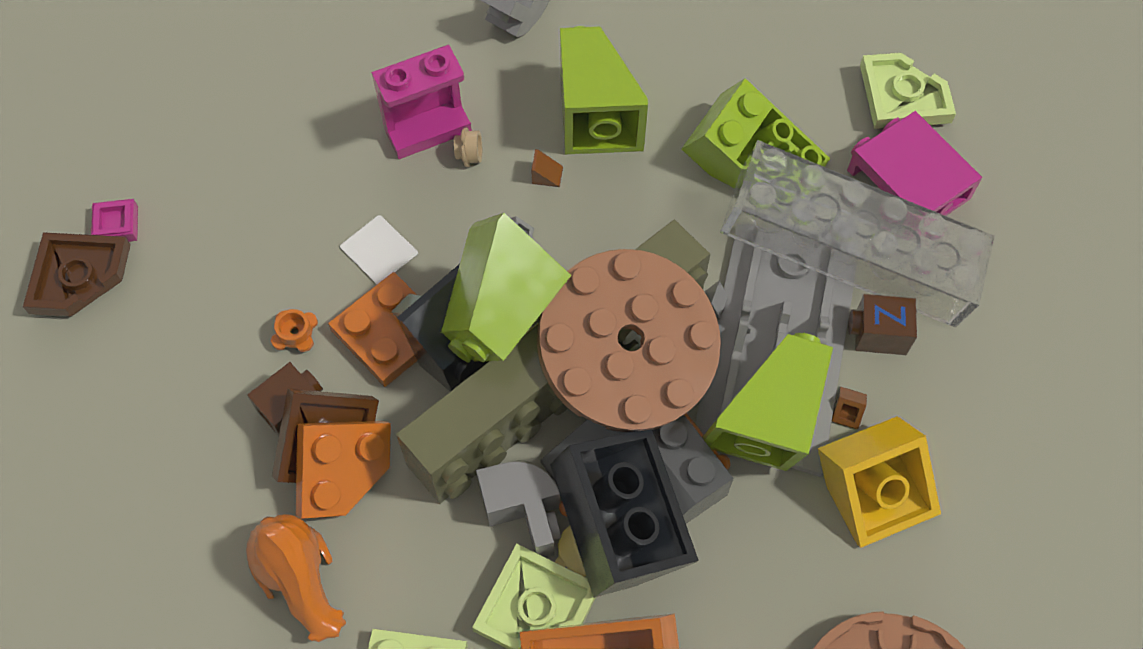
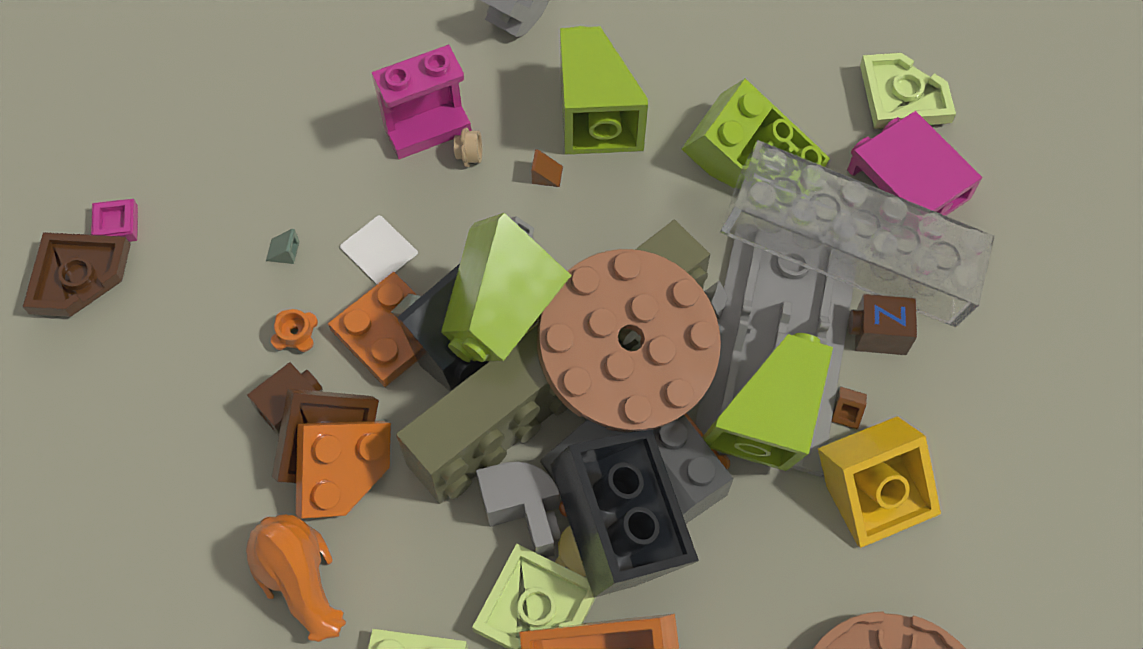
(284, 247): none -> sand green piece

